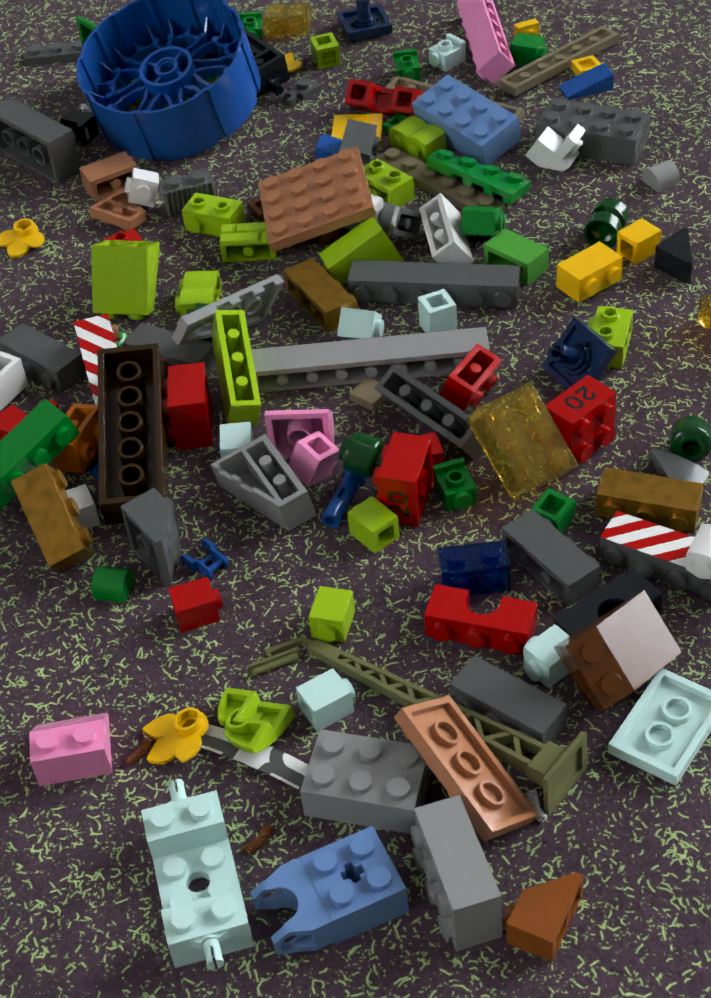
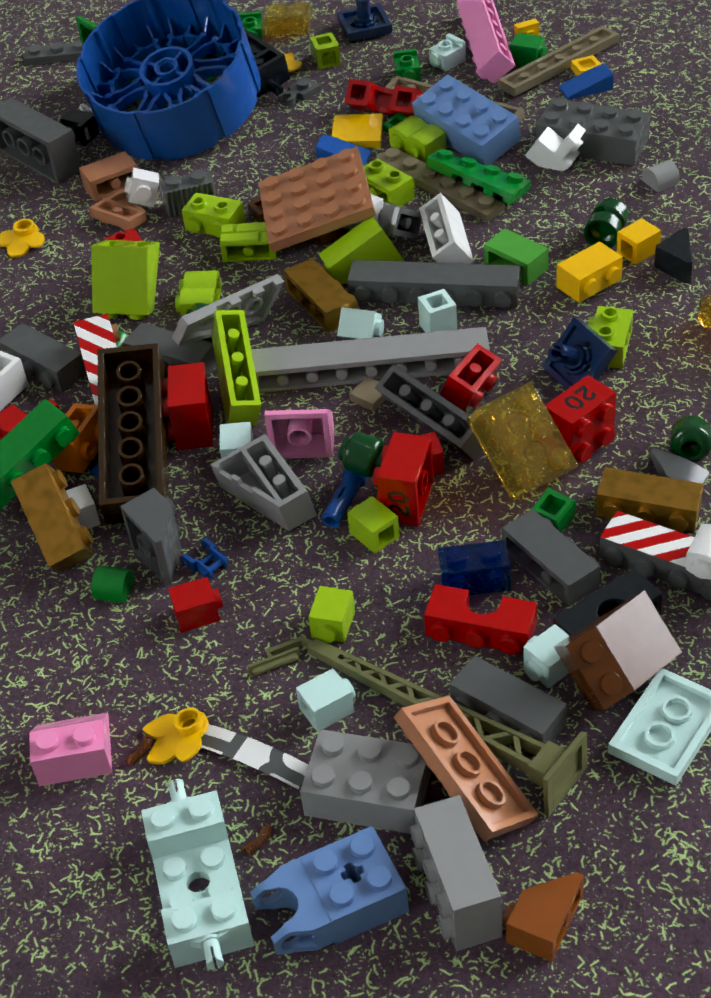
(251, 722): lime brick -> none
(313, 458): bright pink brick -> none
(362, 136): dark grey hinge -> none
(454, 485): green brick -> none
(482, 221): green brick -> none
(537, 805): white leg -> none

